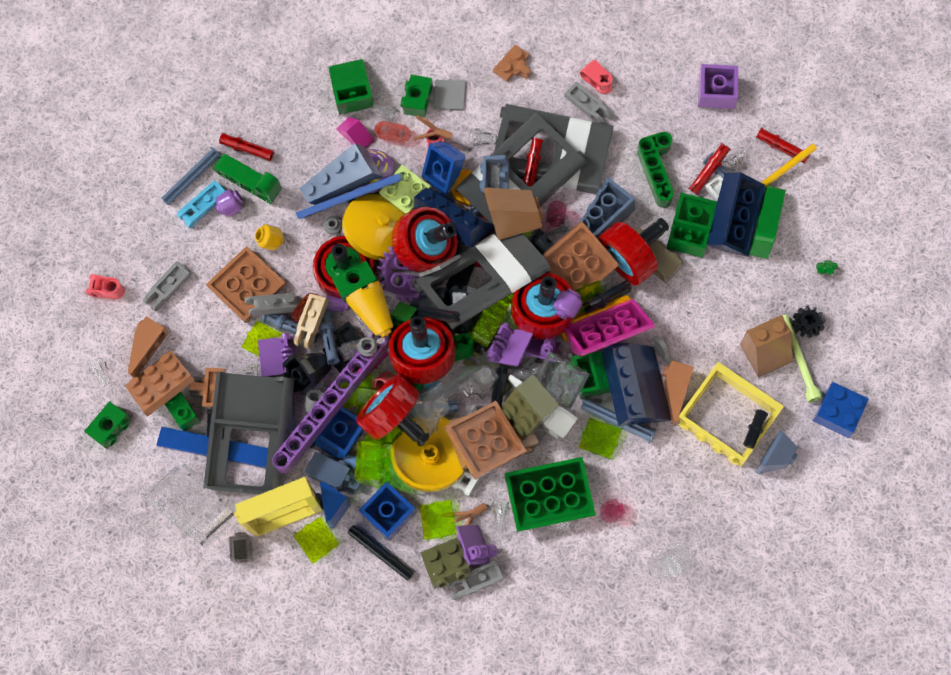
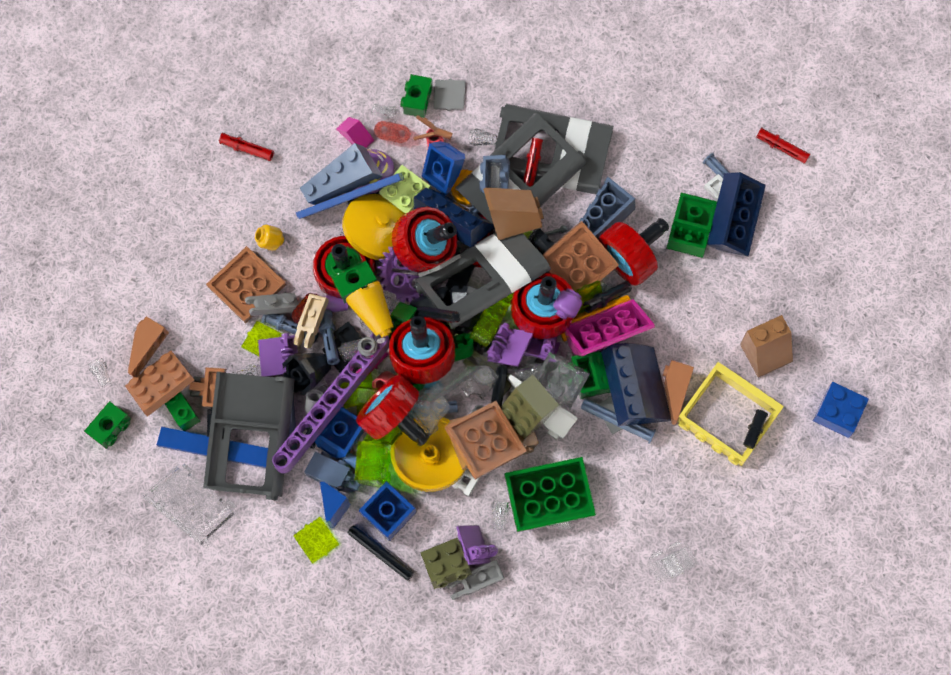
(101, 287): coral piece -> none
(167, 285): light grey hinge -> none
(195, 172): sand blue axle -> none
(200, 204): medium azure plate -> none
(229, 202): medium lavender head -> none
(241, 548): clear smoke brick -> none
(262, 186): green beam -> none
(278, 507): light yellow window -> none
(332, 230): light grey plate -> none
(351, 86): green slope -> none
(437, 519): clear neon green piece -> none
(470, 514): nougat plant -> none
(513, 64): nougat hinge -> none
(556, 214): clear pink plate -> none
(587, 102): light grey hinge -> none
(597, 77): coral piece -> none
(600, 438): clear neon green piece -> none
(612, 511): clear pink plate -> none
(658, 171): green beam -> none
(661, 348): light grey piece -> none
(668, 262): dark tan slope -> none
(709, 169): red pin -> none
(718, 86): medium lavender brick -> none
(734, 160): clear cone -> none
(767, 222): green beam -> none
(778, 454): sand blue slope -> none
(790, 164): yellow bar -> none
(801, 322): black gear -> none
(813, 393): yellowish green piece -> none
(826, 267): green plant -> none

